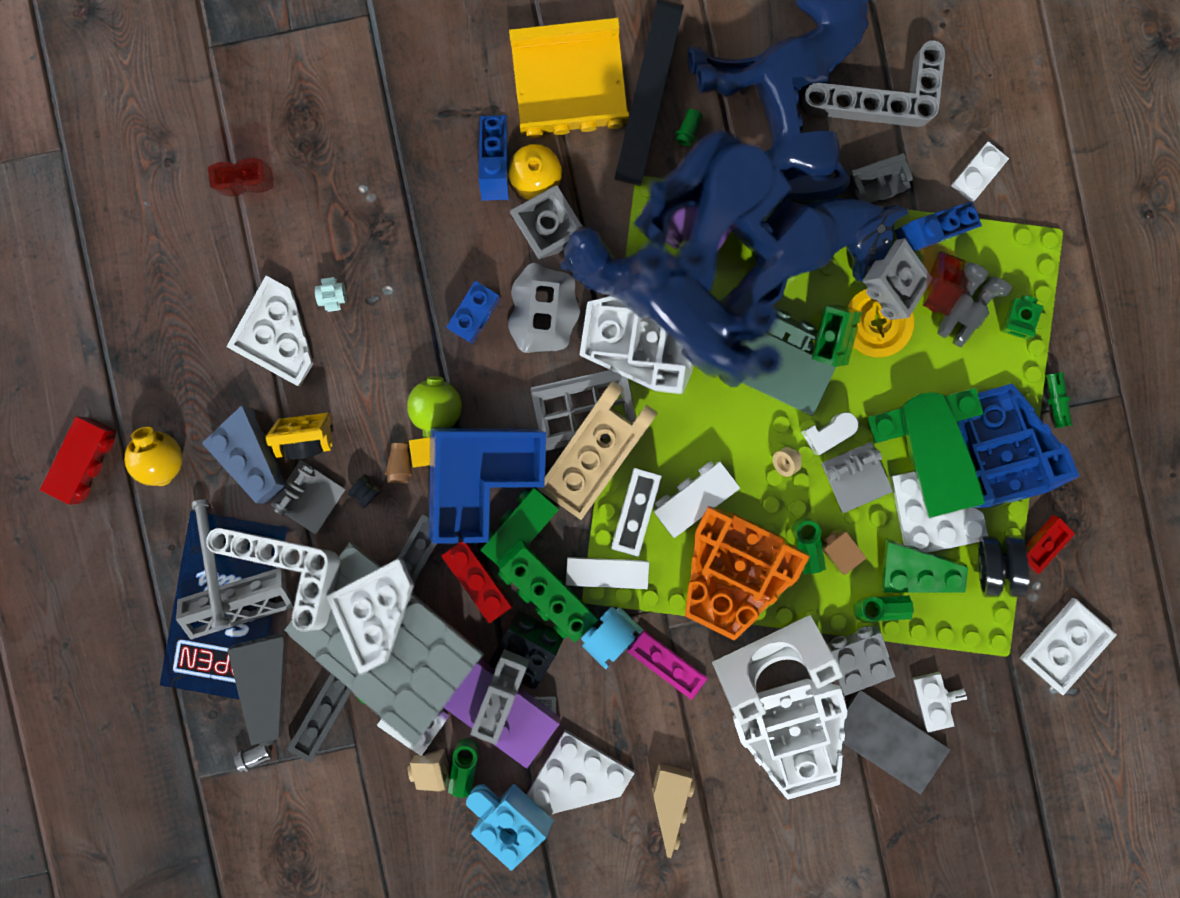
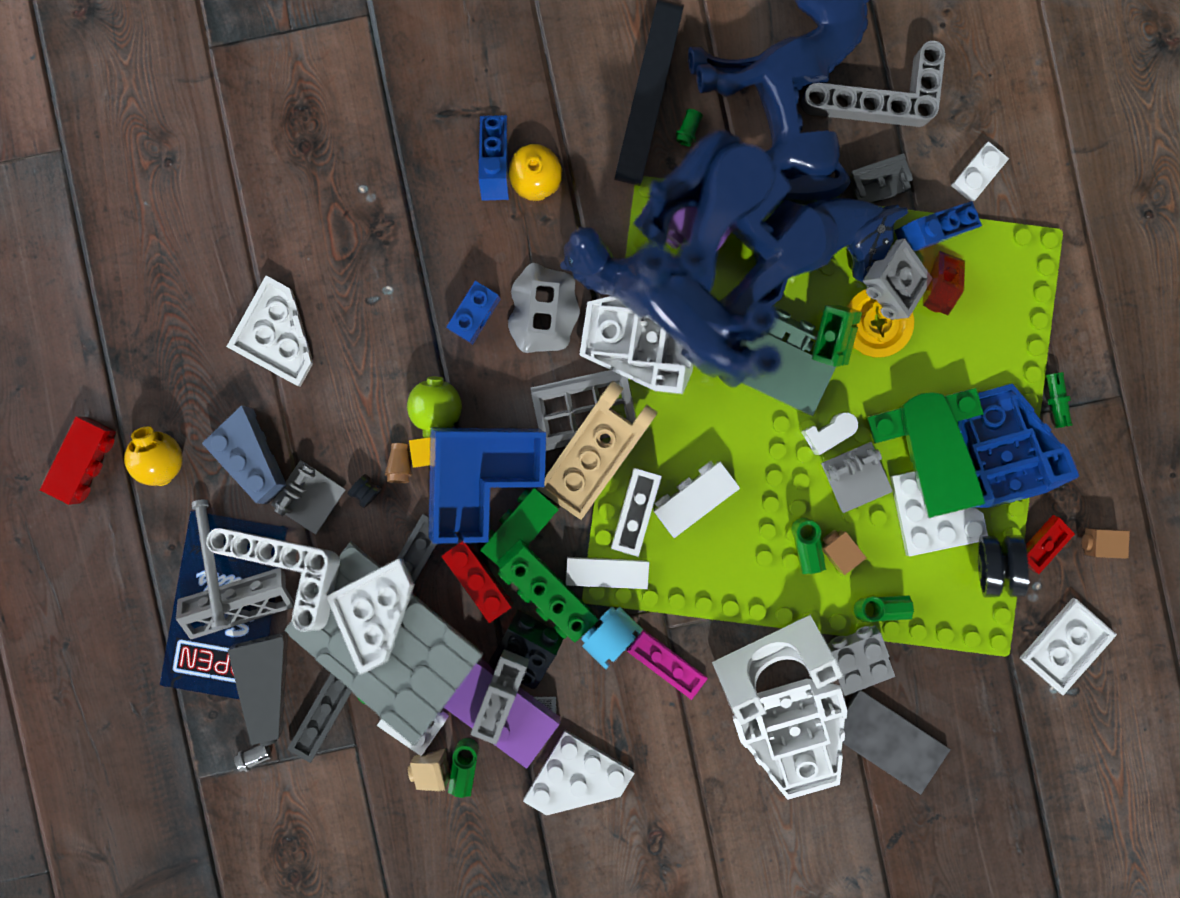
(243, 176): clear red brick -> none
(301, 436): yellow piece -> none
(330, 294): light aqua gear -> none
(512, 811): medium azure brick -> none
(546, 222): light grey slope -> none
(569, 77): yellow panel -> none
(670, 797): tan slope -> none
(738, 571): orange wedge -> none
(787, 461): tan tile -> none
(919, 572): green wing -> none
(936, 701): white plate -> none
(967, 311): dark grey piece -> none
(1015, 324): green brick -> none
(1106, 543): none -> medium nougat brick

